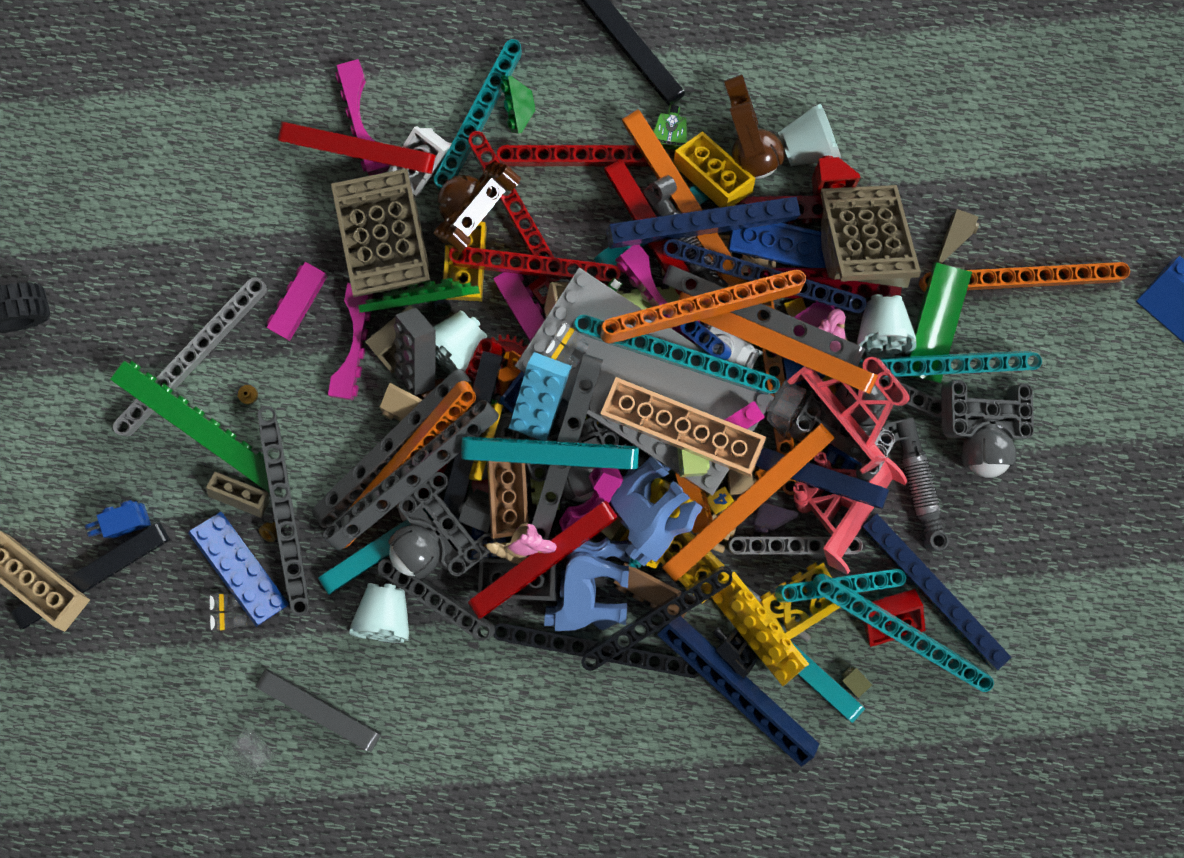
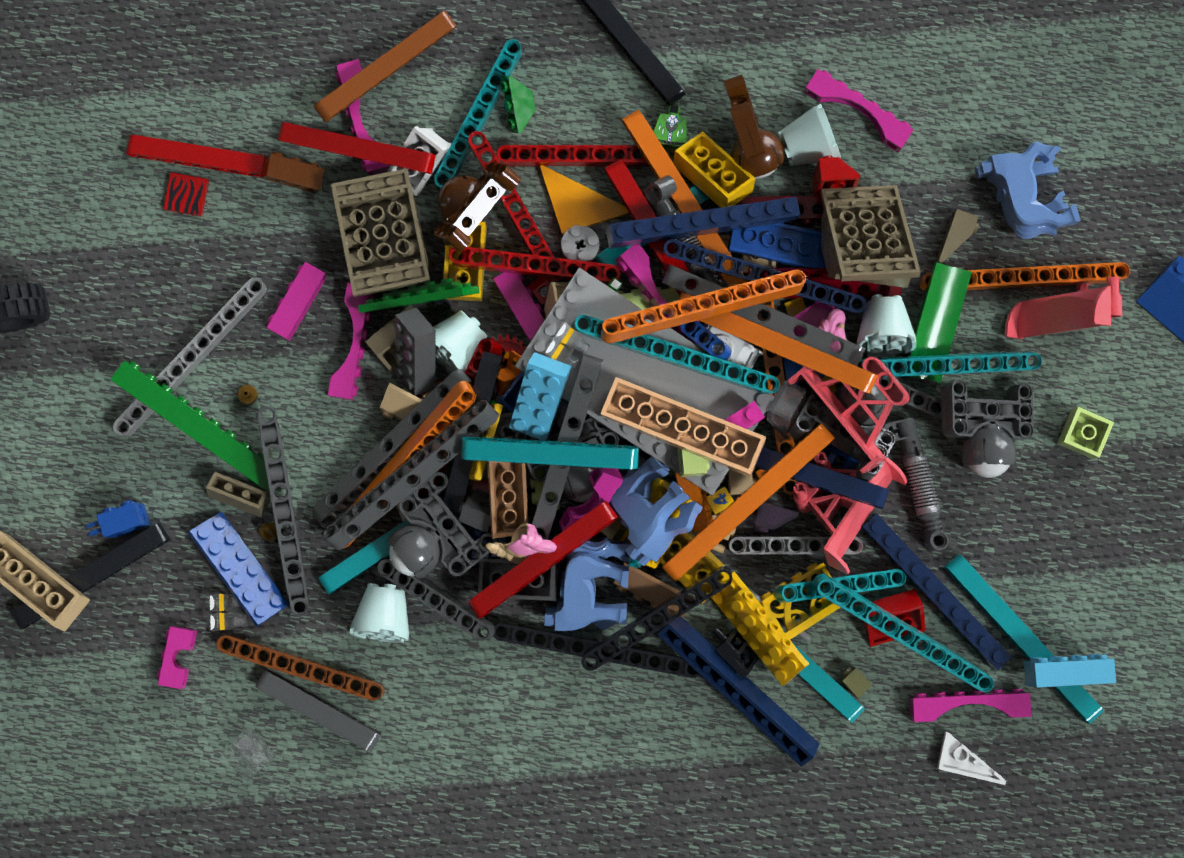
(171, 673): none -> dark pink arch
(186, 194): none -> red tile
(194, 155): none -> red beam
(291, 667): none -> dark orange beam
(292, 172): none -> reddish brown brick
(384, 66): none -> dark orange beam
(576, 236): none -> light grey brick
(578, 204): none -> light orange tile
(891, 130): none -> dark pink arch
(929, 708): none -> dark pink arch
(960, 760): none -> white wing
(1017, 191): none -> medium blue piece
(1017, 632): none -> teal beam
(1066, 311): none -> coral piece
(1069, 672): none -> medium azure brick
(1085, 433): none -> yellowish green brick

